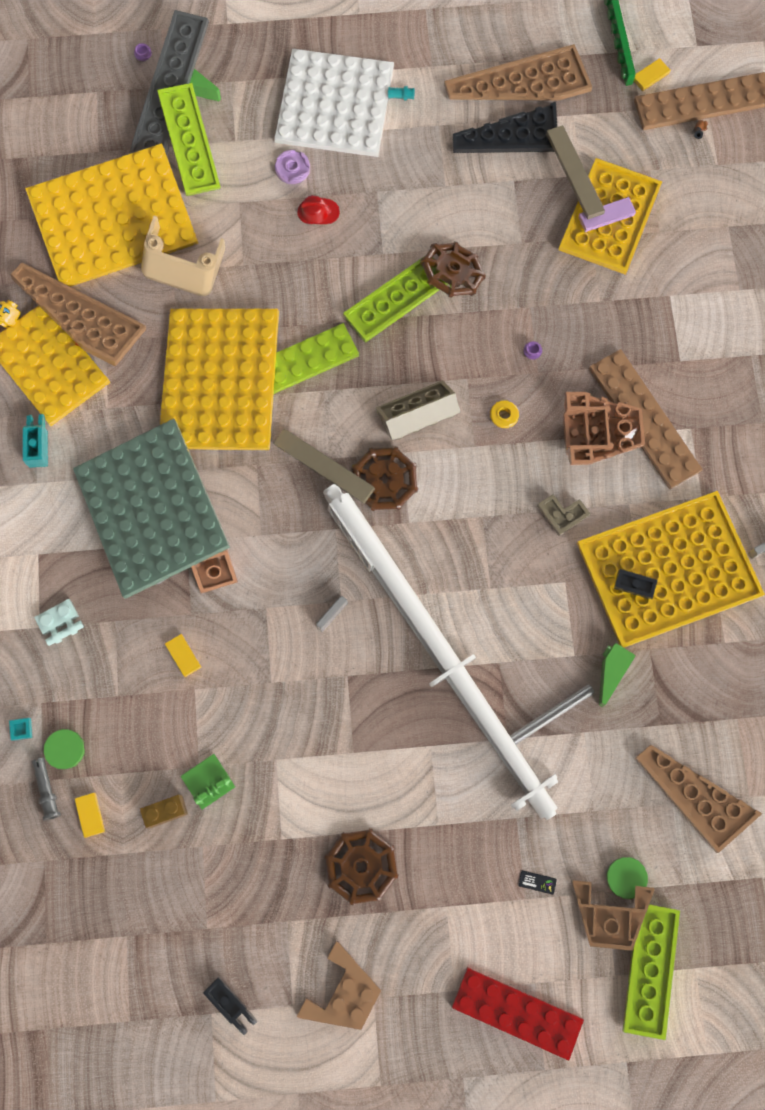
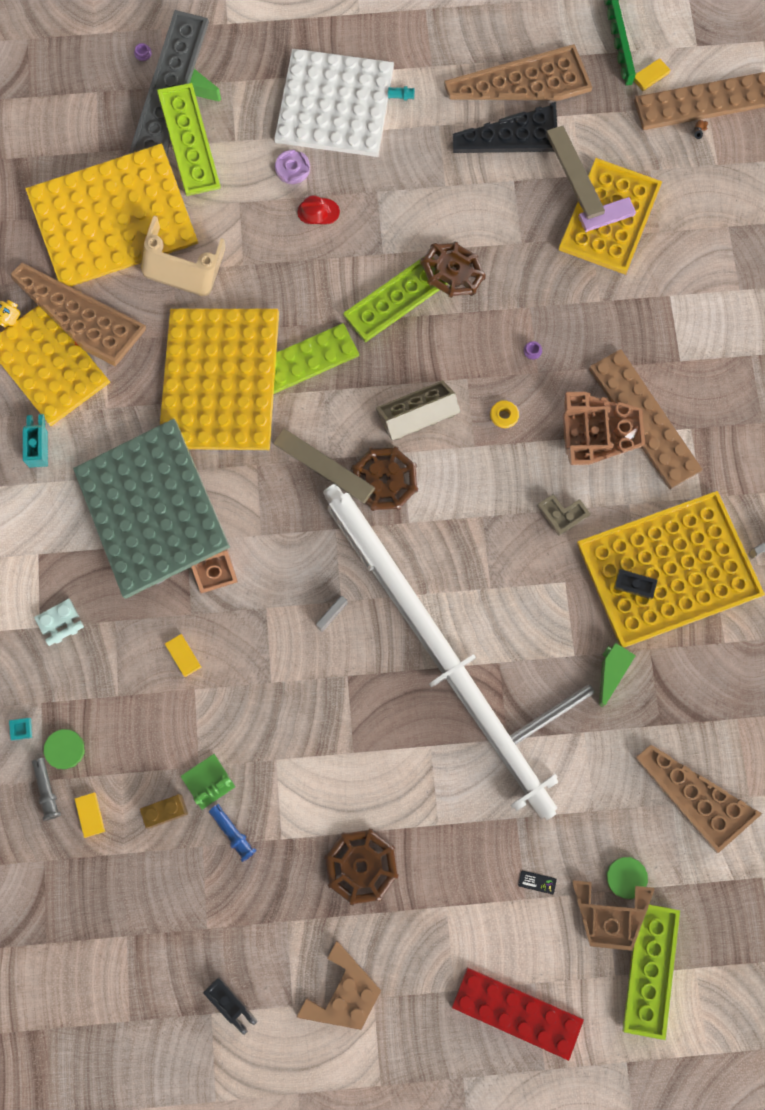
(237, 840): none -> blue pin

